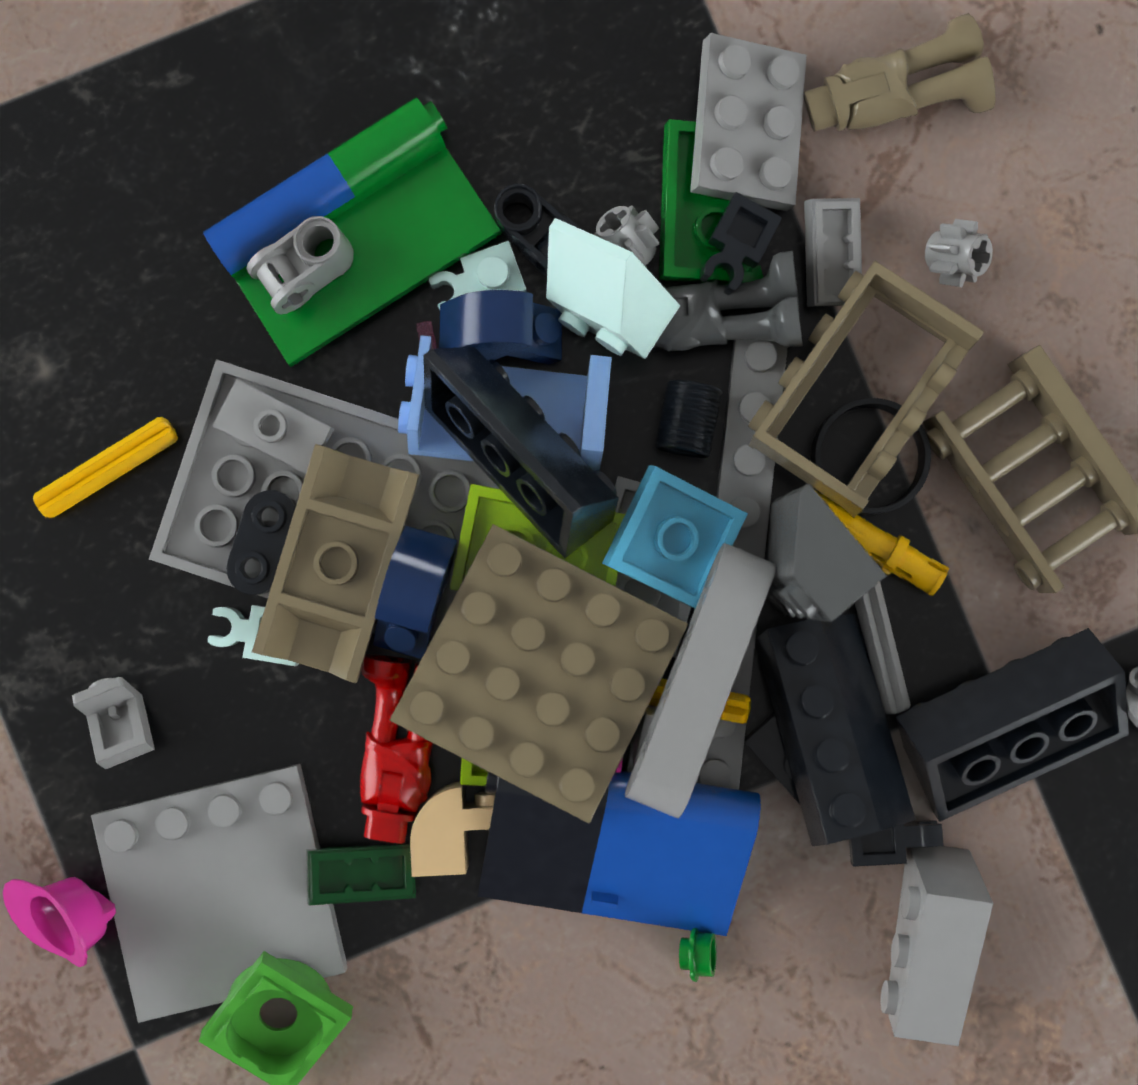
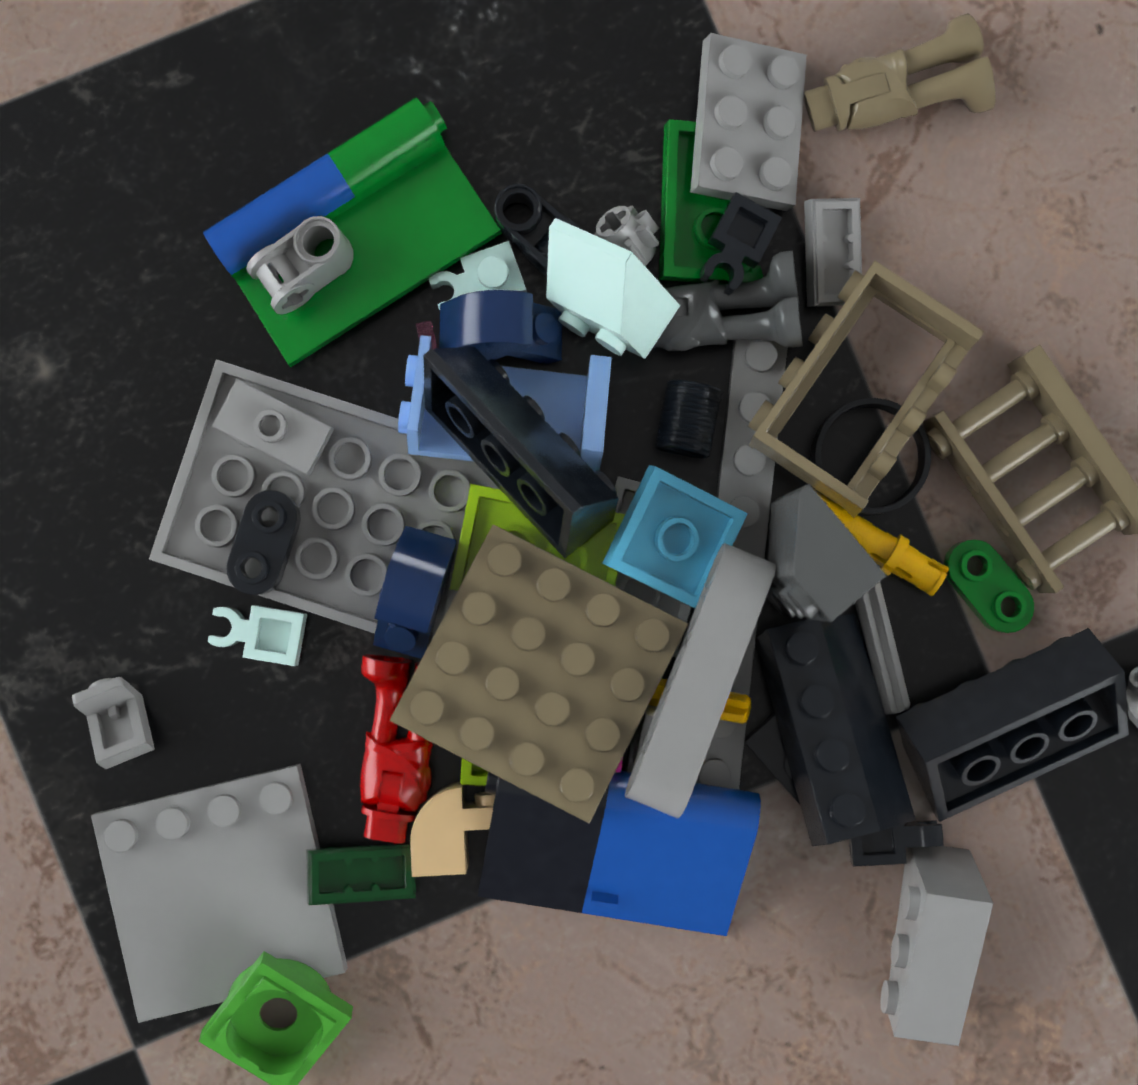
(59, 916): dark pink piece -> none
(105, 467): yellow axle -> none
(335, 563): dark tan piece -> none
(698, 954): green plate -> none
(958, 252): light grey gear -> none
(989, 588): none -> green plate

